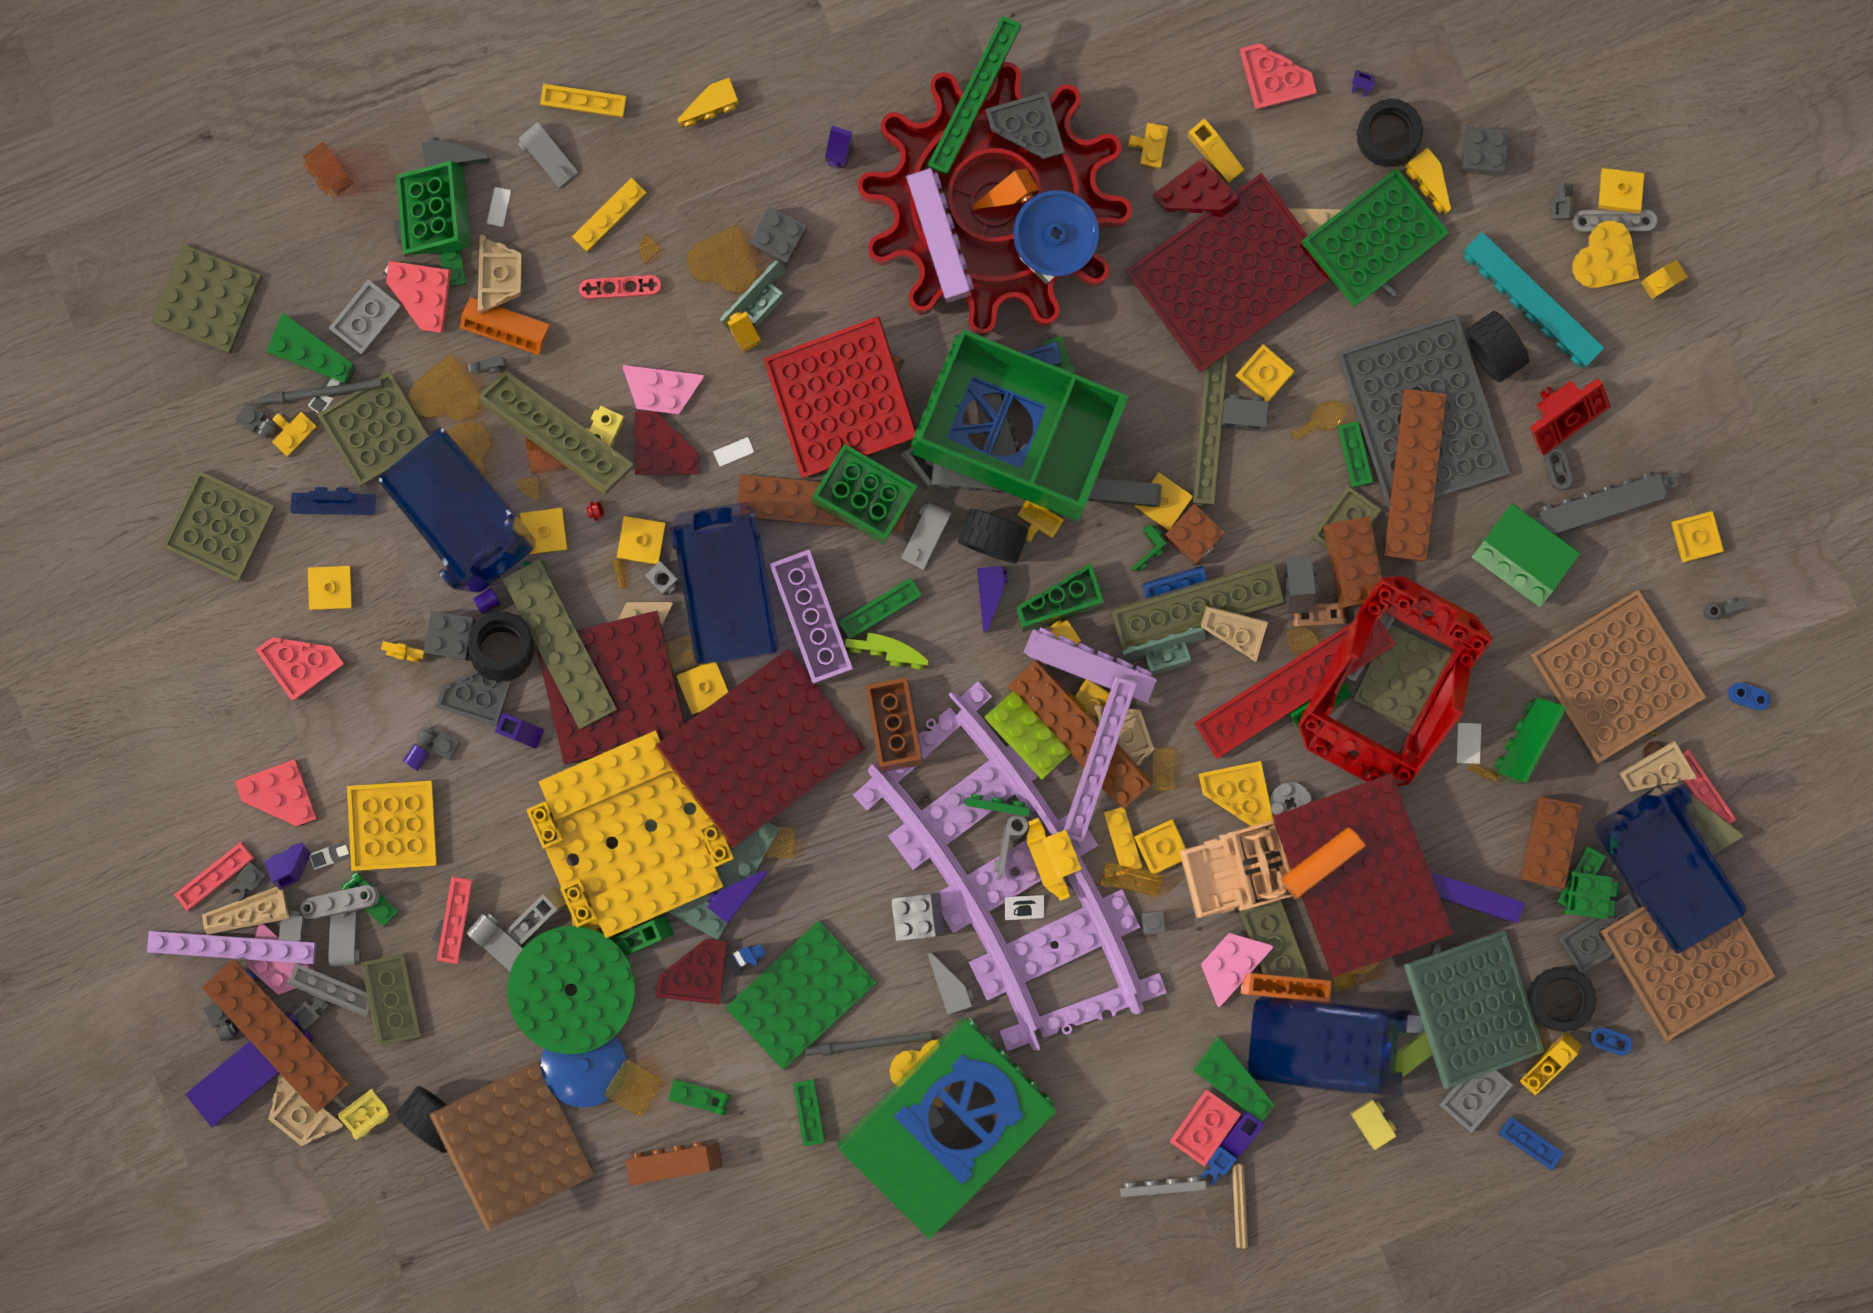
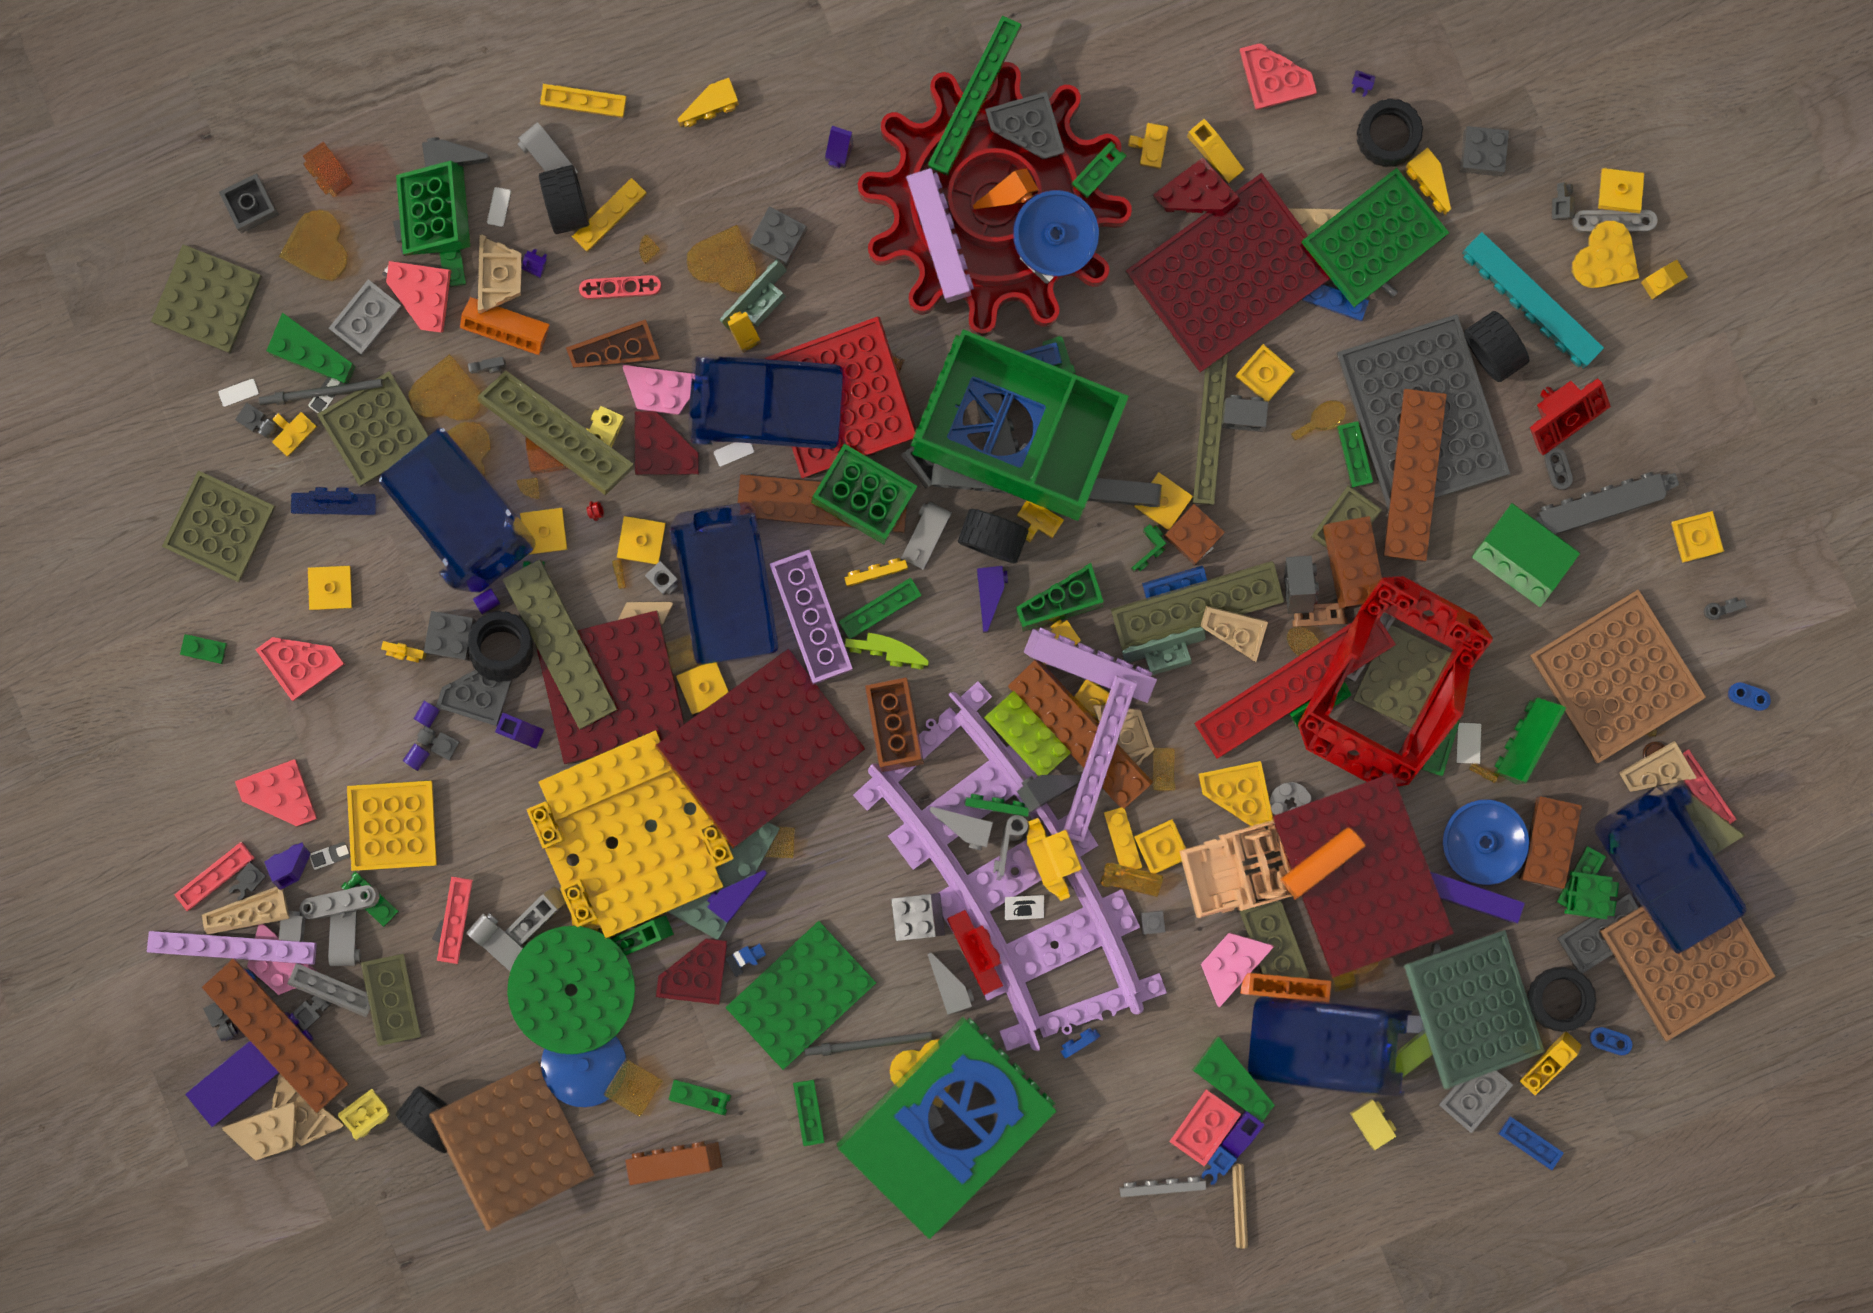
(203, 649): none -> green plate
(238, 392): none -> white sticker
(248, 203): none -> dark grey brick
(265, 1132): none -> tan wing
(316, 246): none -> clear yellow plate
(426, 714): none -> dark purple piece
(533, 263): none -> dark purple tile
(563, 199): none -> black tyre
(619, 346): none -> dark orange wedge
(764, 401): none -> clear blue piece
(875, 571): none -> yellow plate
(967, 828): none -> light grey slope
(977, 950): none -> red bracket
(1045, 788): none -> dark grey slope
(1072, 1047): none -> blue plate
(1098, 170): none -> green plate
(1335, 301): none -> blue plate
(1438, 760): none -> green plate
(1486, 842): none -> blue dish

